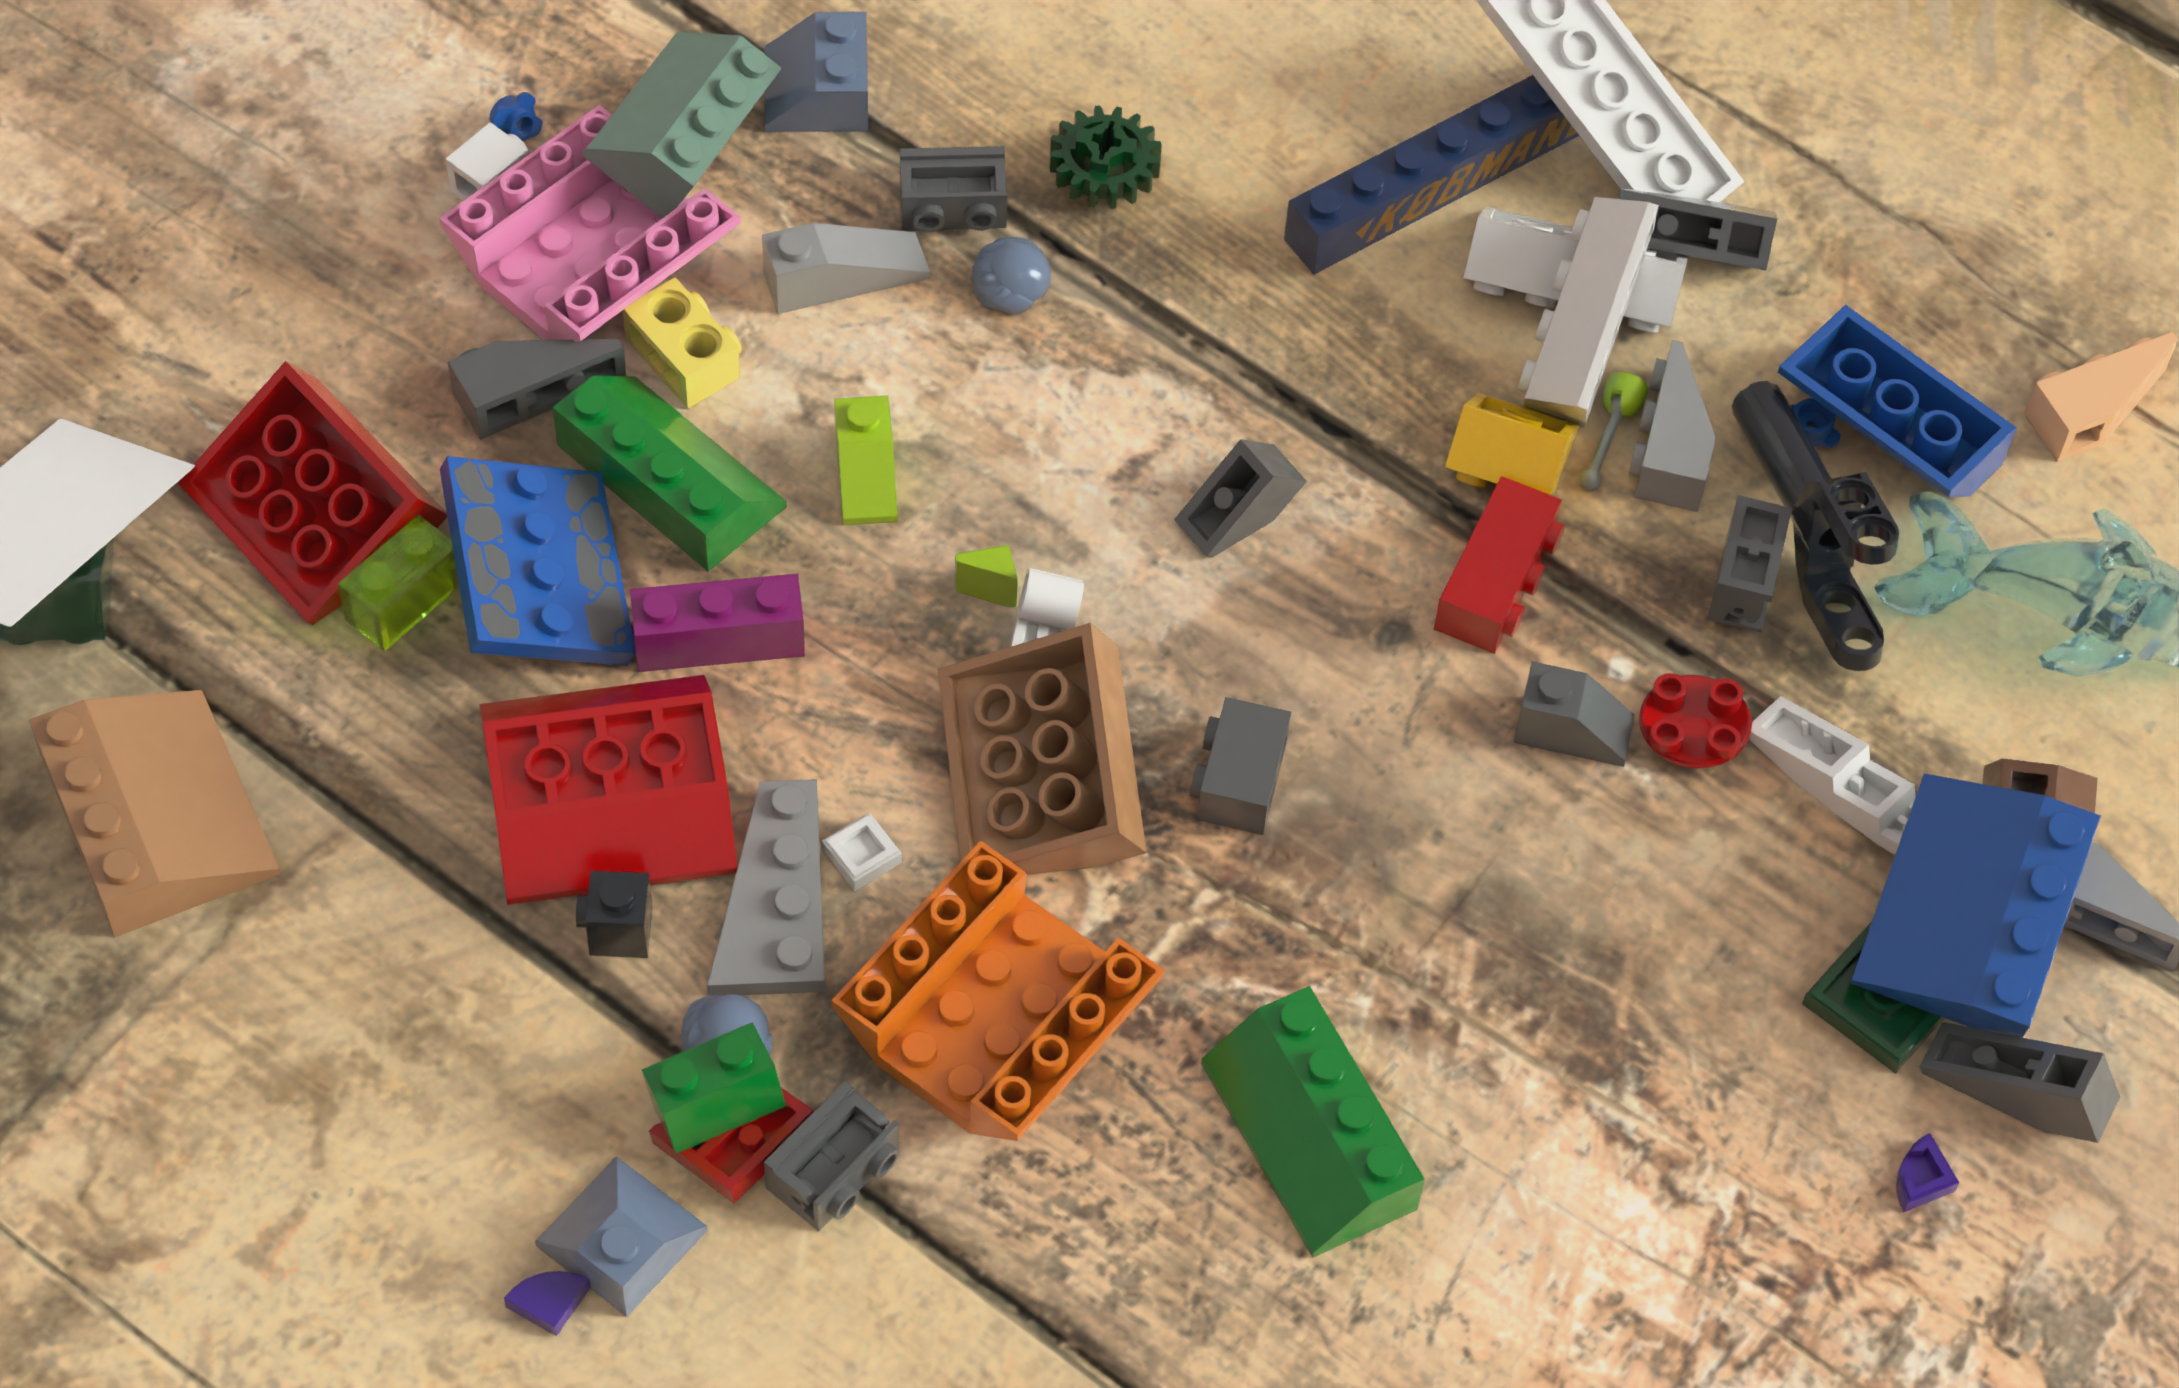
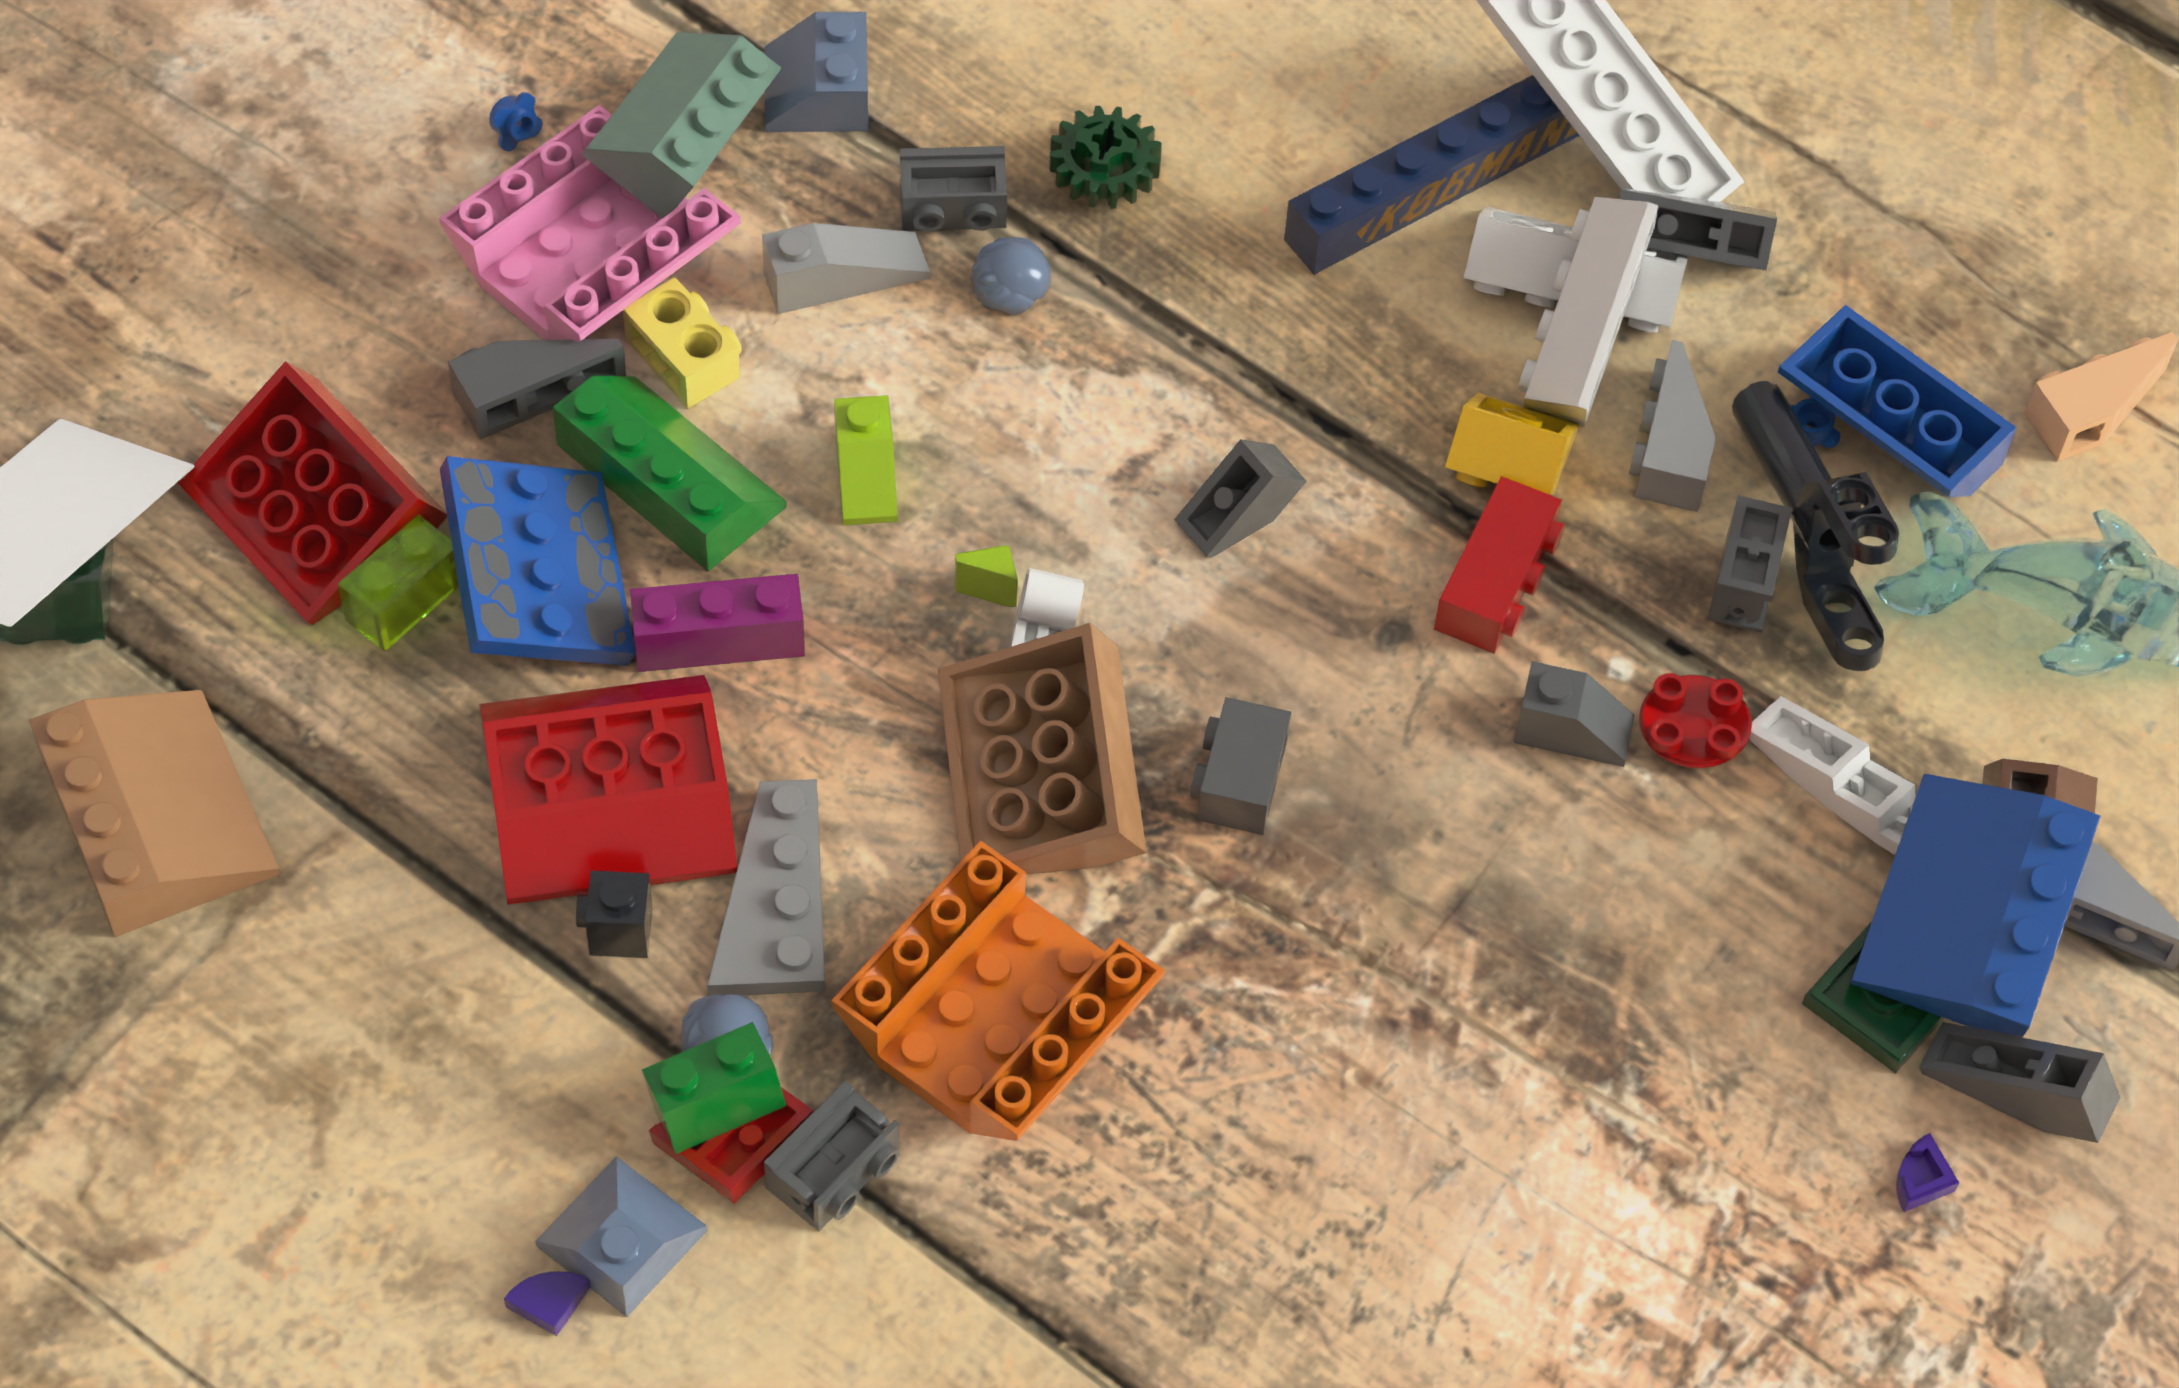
(482, 160): white brick -> none
(861, 851): white tile -> none
(1313, 1123): green slope -> none
(1624, 398): hinge -> none

